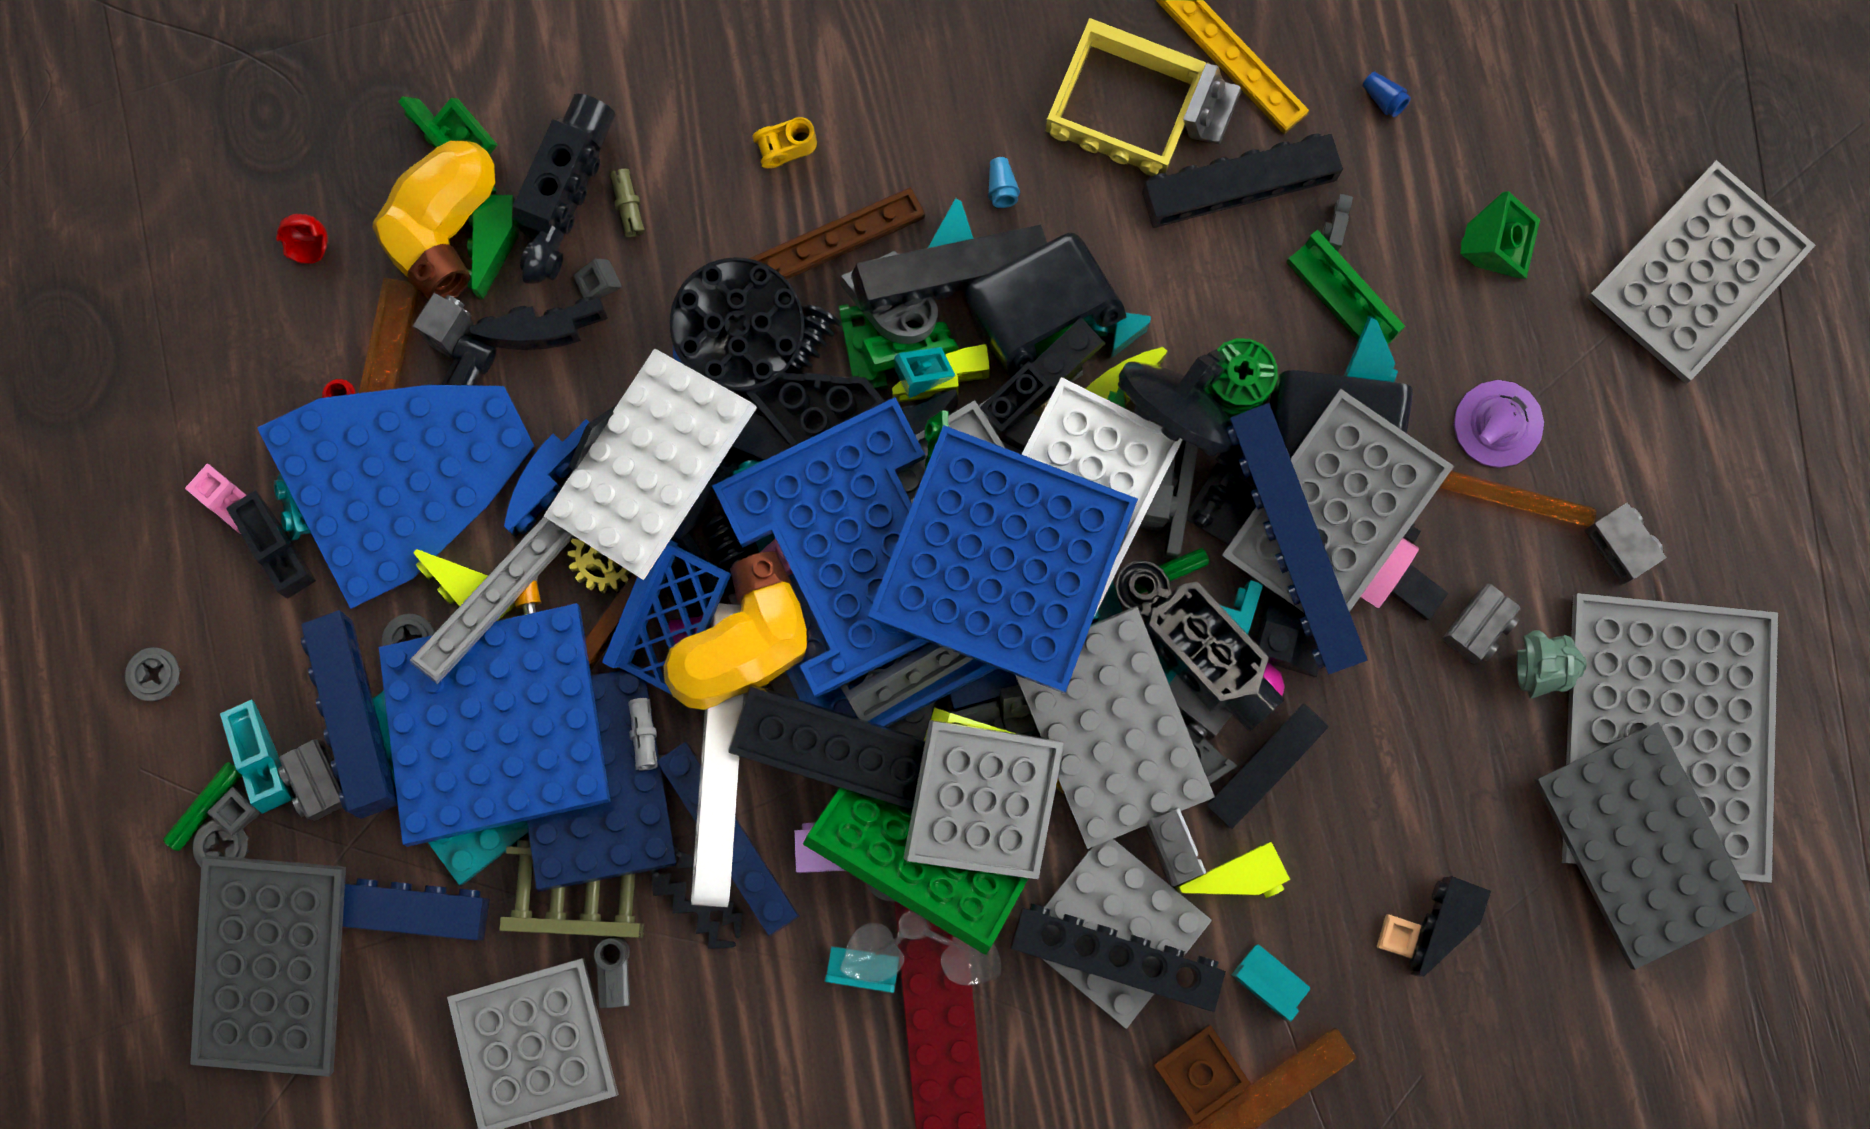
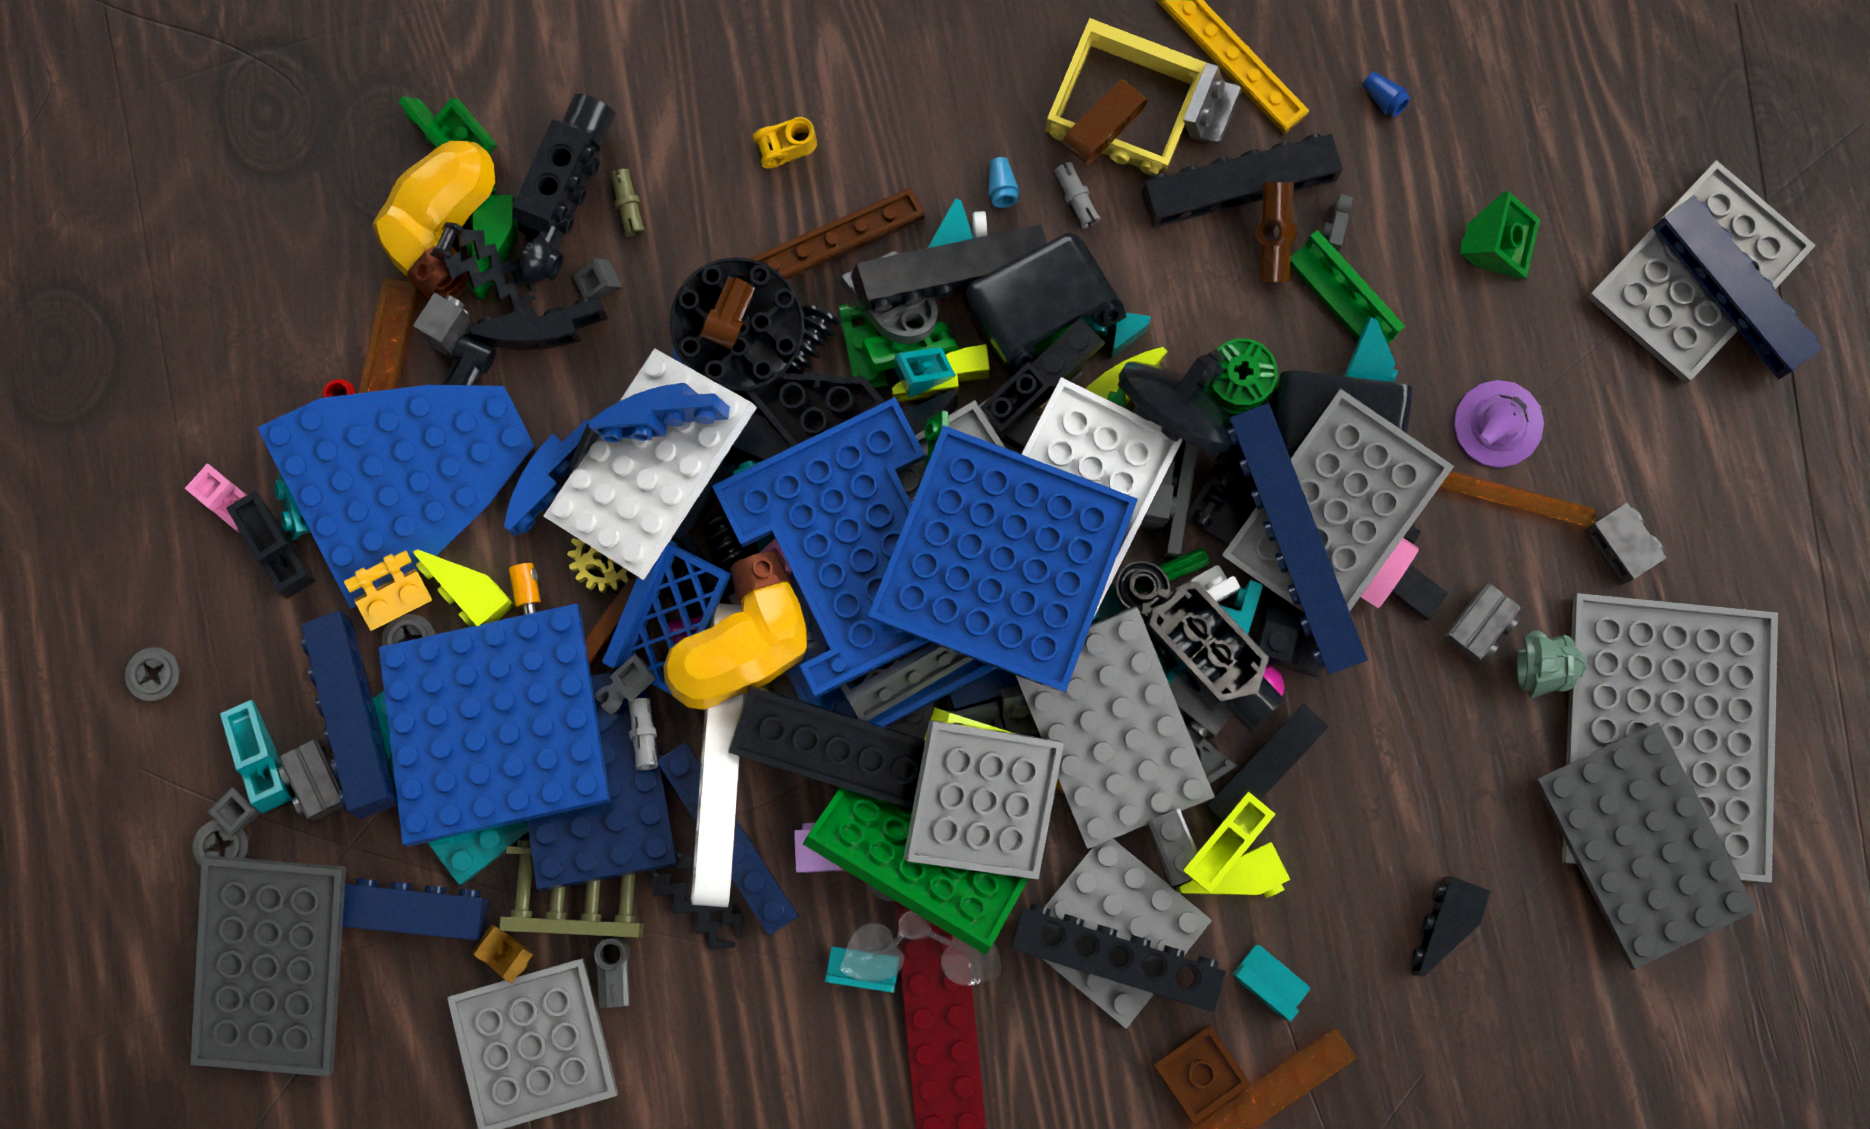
(197, 812): green axle -> none
(302, 238): red hair -> none
(392, 598): none -> yellow plate
(490, 600): light grey tile -> none
(495, 273): none -> black piece
(502, 953): none -> pearl gold bracket
(627, 683): none -> dark grey plate
(651, 411): none -> blue slope
(726, 318): none -> reddish brown piece
(979, 224): none -> white tile
(1076, 195): none -> light grey pin
(1104, 122): none -> reddish brown beam
(1217, 584): none -> white bracket
(1229, 842): none -> neon yellow slope
(1278, 211): none -> reddish brown piece
(1399, 936): light nougat tile -> none
(1737, 287): none -> dark blue brick

